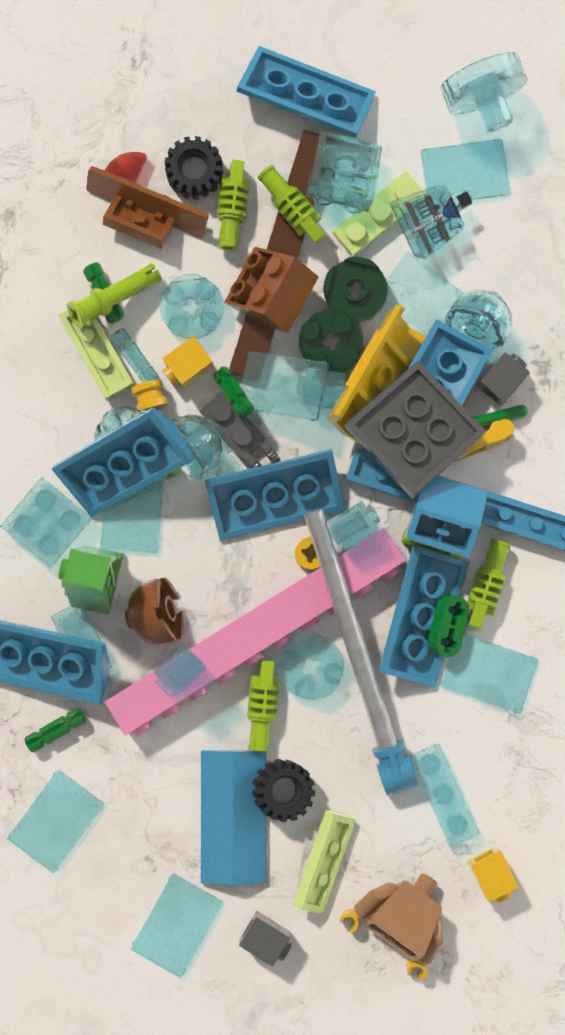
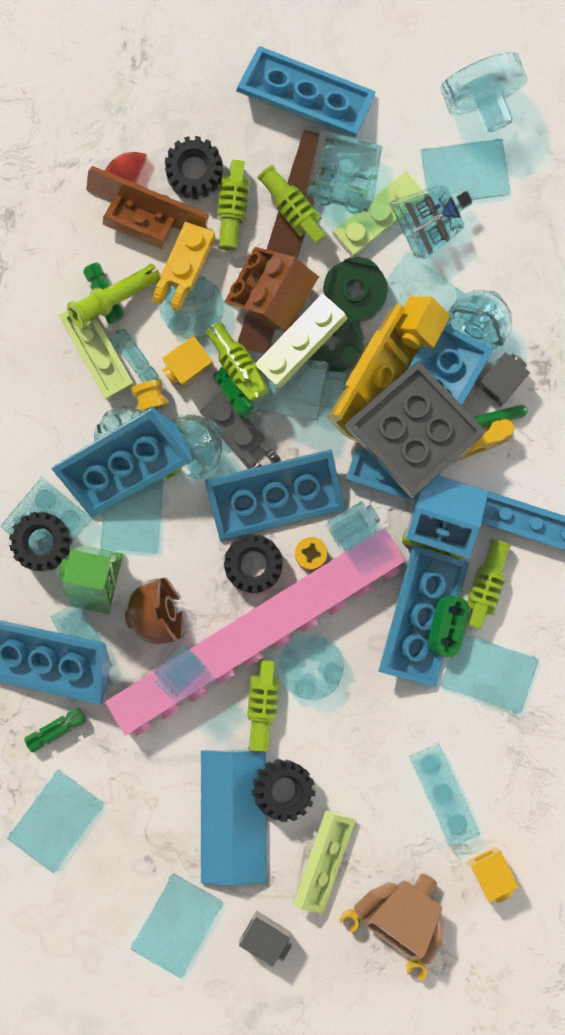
(26, 527): none -> black tyre
(184, 264): none -> yellow hinge
(233, 563): none -> black tyre
(238, 363): none -> lime hinge
(301, 341): none -> plate
(393, 766): flat silver piece -> none
(421, 322): none -> yellow brick

